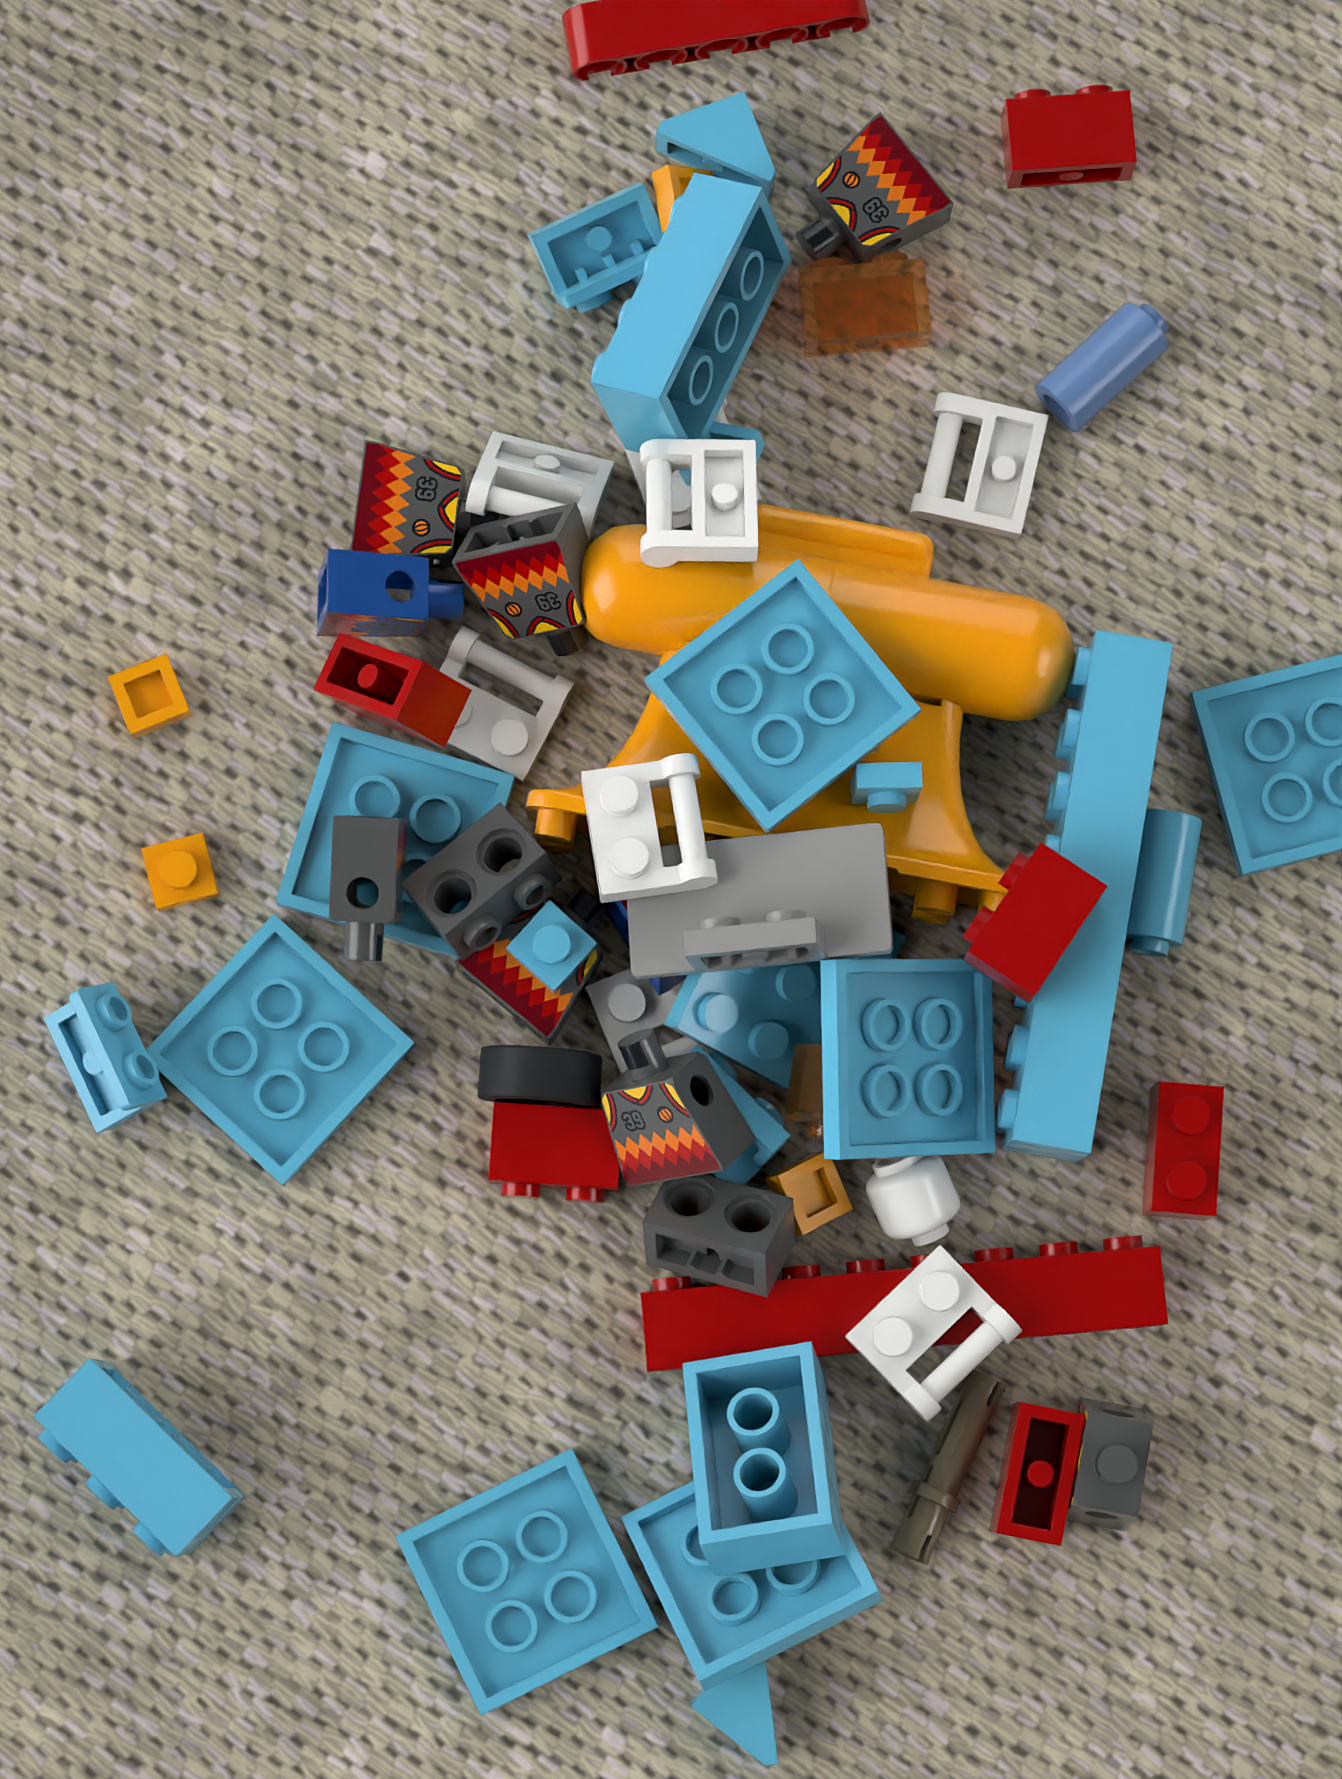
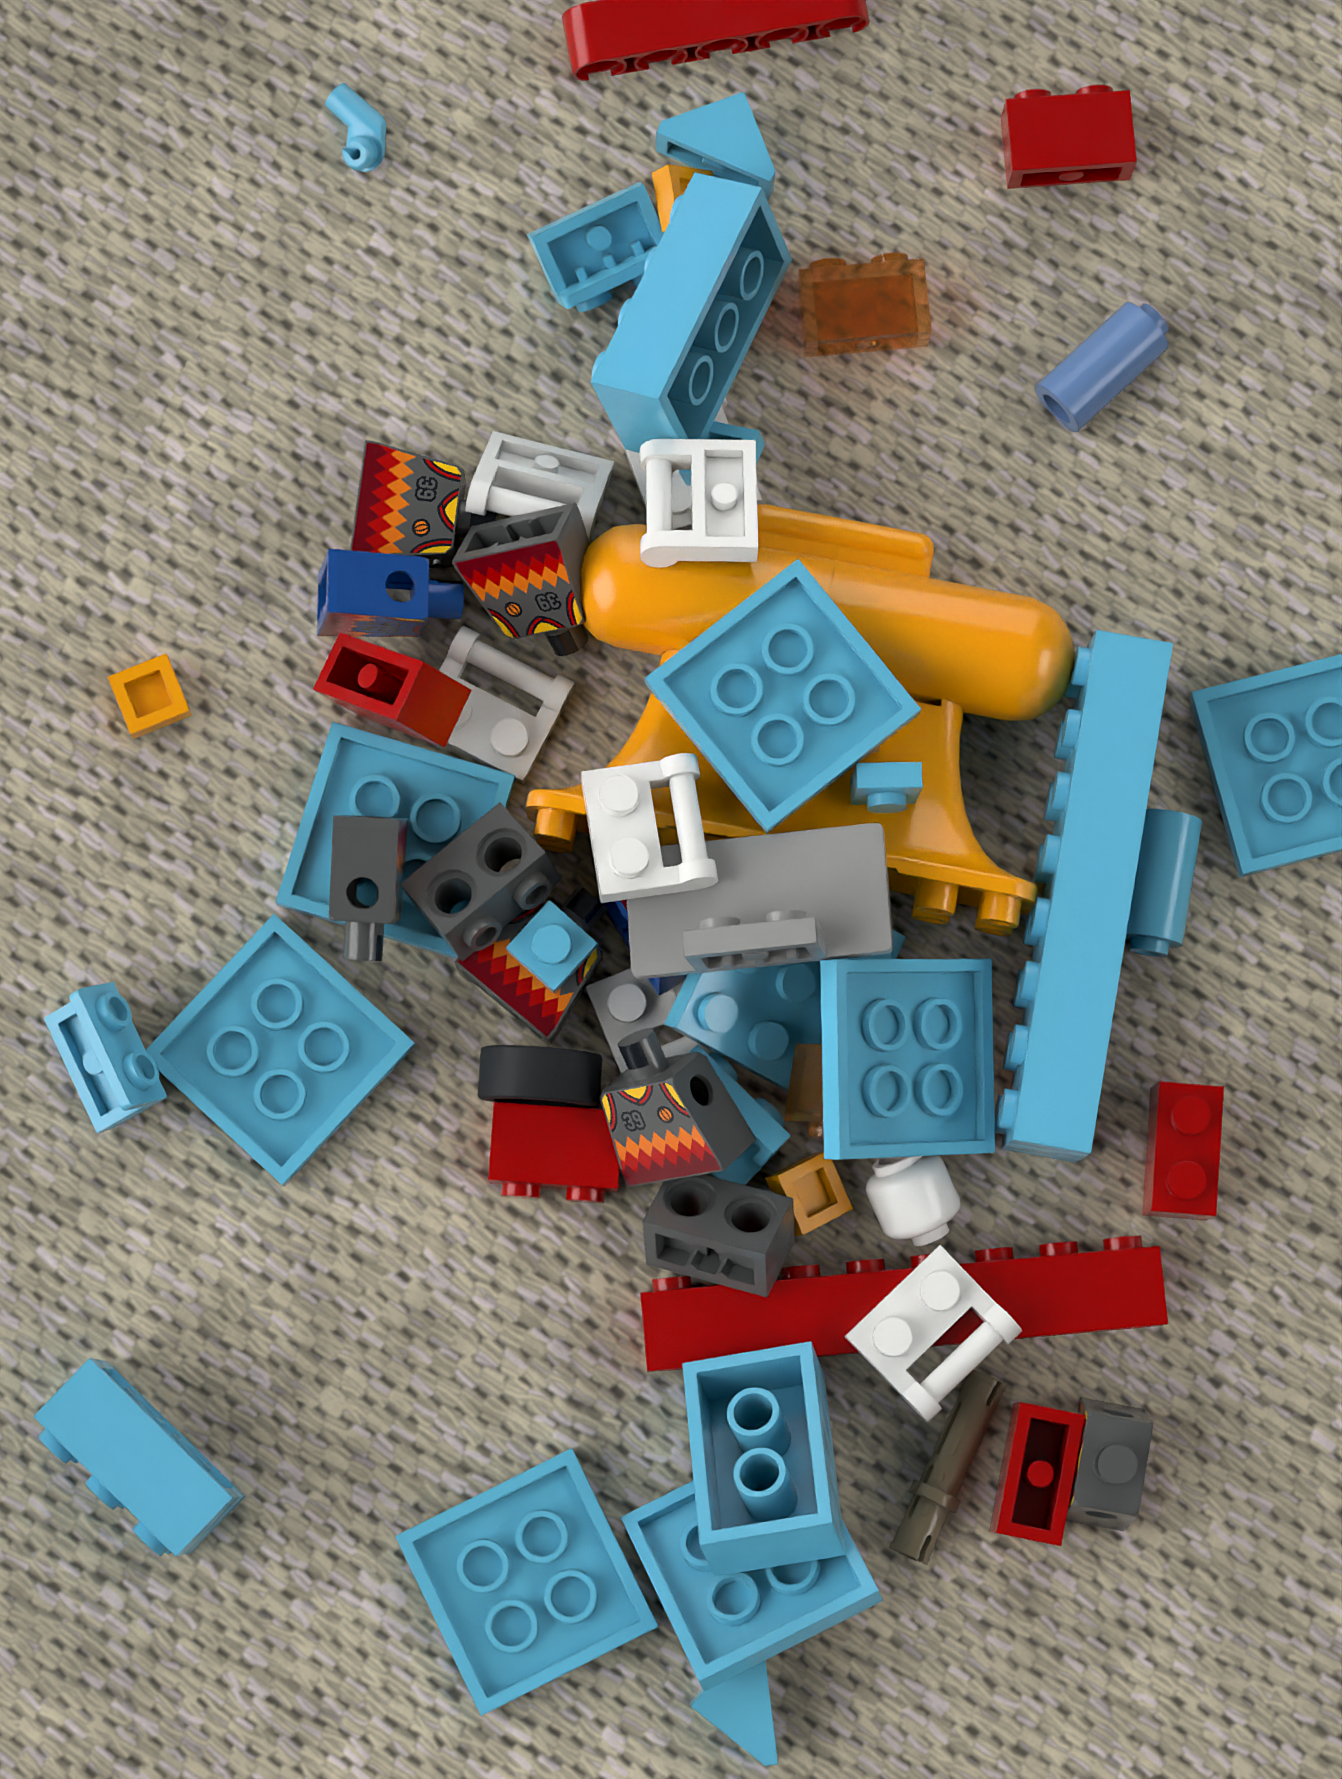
(180, 872): light orange plate -> none
(365, 128): none -> medium azure arm
(873, 198): torso -> none
(1000, 468): white plate -> none
(1033, 922): red brick -> none

